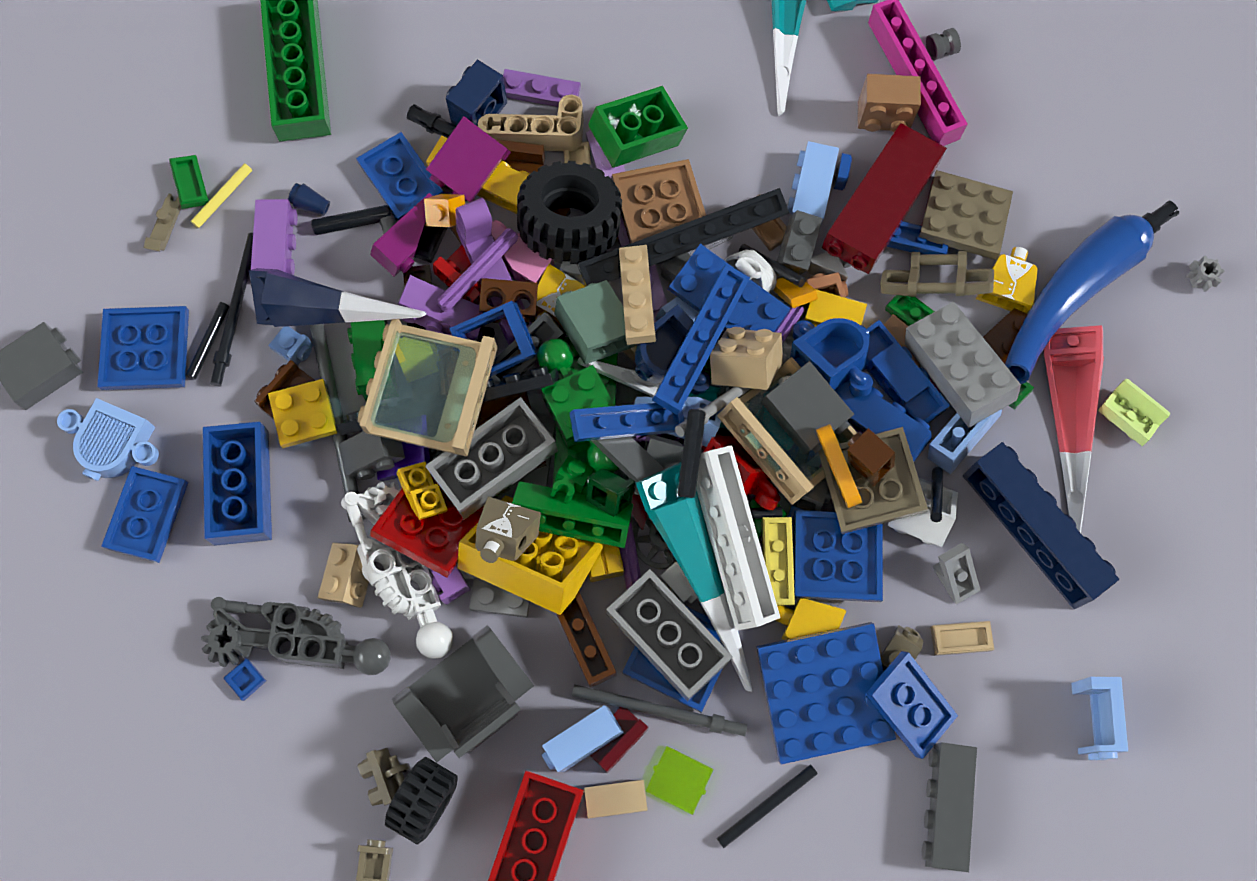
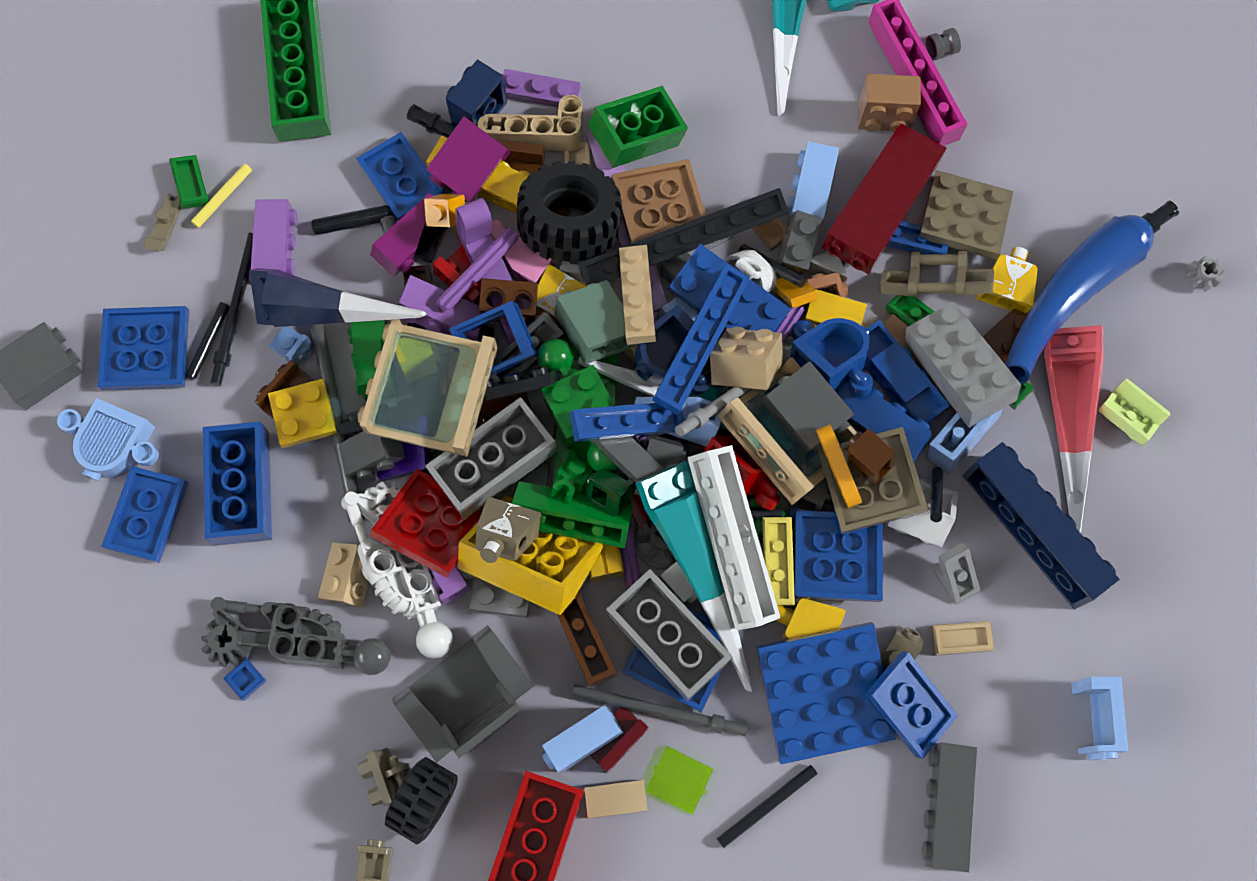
(307, 199): dark blue cone -> none
(421, 491): yellow slope -> none
(691, 453): black axle -> none
(843, 172): blue tile -> none

